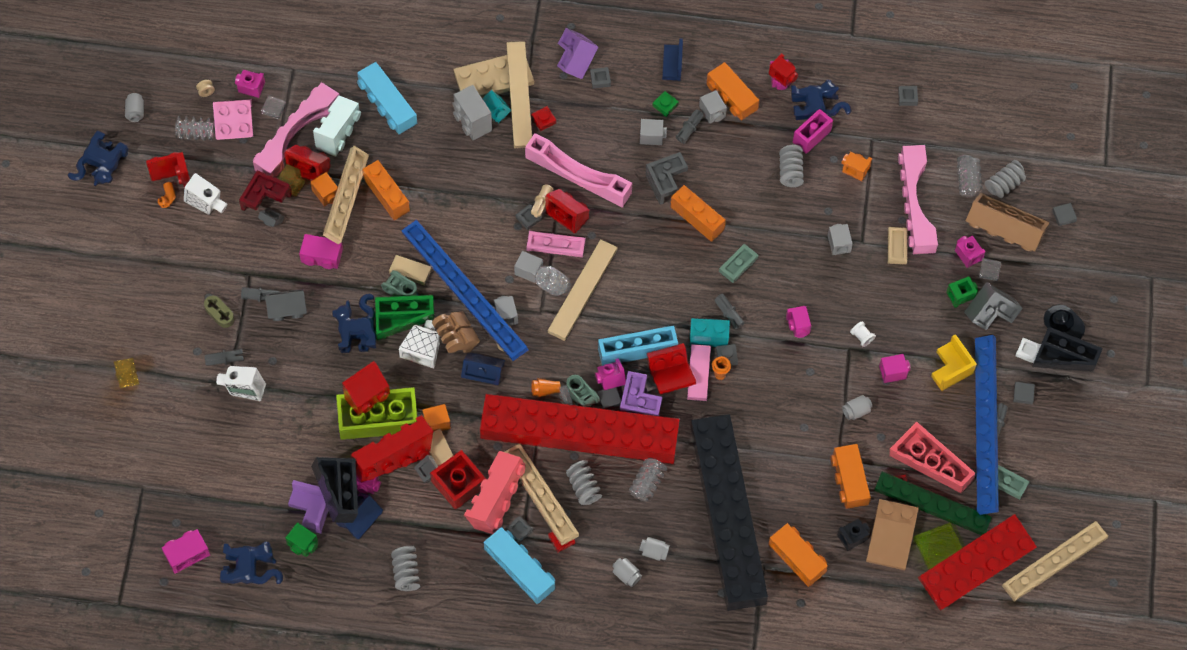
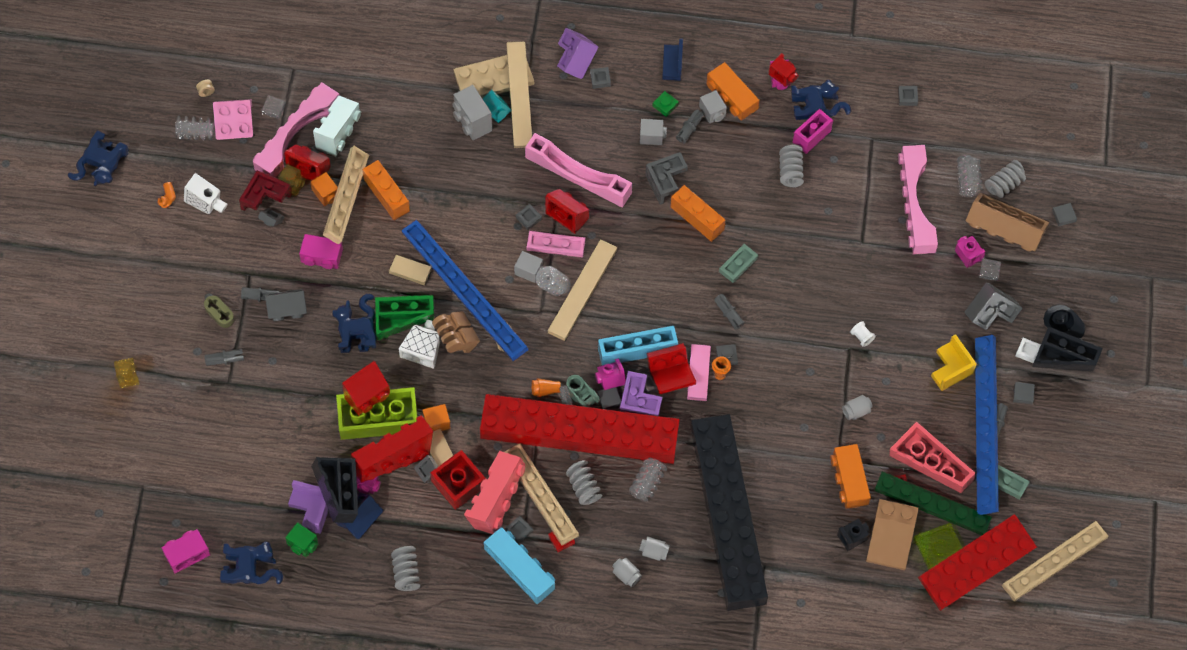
(134, 107): light grey brick -> none
(169, 166): red bracket -> none
(243, 382): white torso -> none
(250, 83): dark pink brick -> none
(387, 98): medium azure brick -> none
(398, 285): sand green piece -> none
(482, 368): dark blue panel -> none
(506, 309): light grey brick -> none
(540, 205): tan axle -> none
(543, 118): red plate -> none
(709, 332): teal brick -> none
(798, 554): orange brick -> none
(799, 321): dark pink brick -> none
(840, 239): light grey brick -> none
(856, 165): orange brick -> none
(894, 368): dark pink brick -> none
(897, 245): tan tile -> none
(964, 285): green brick -> none

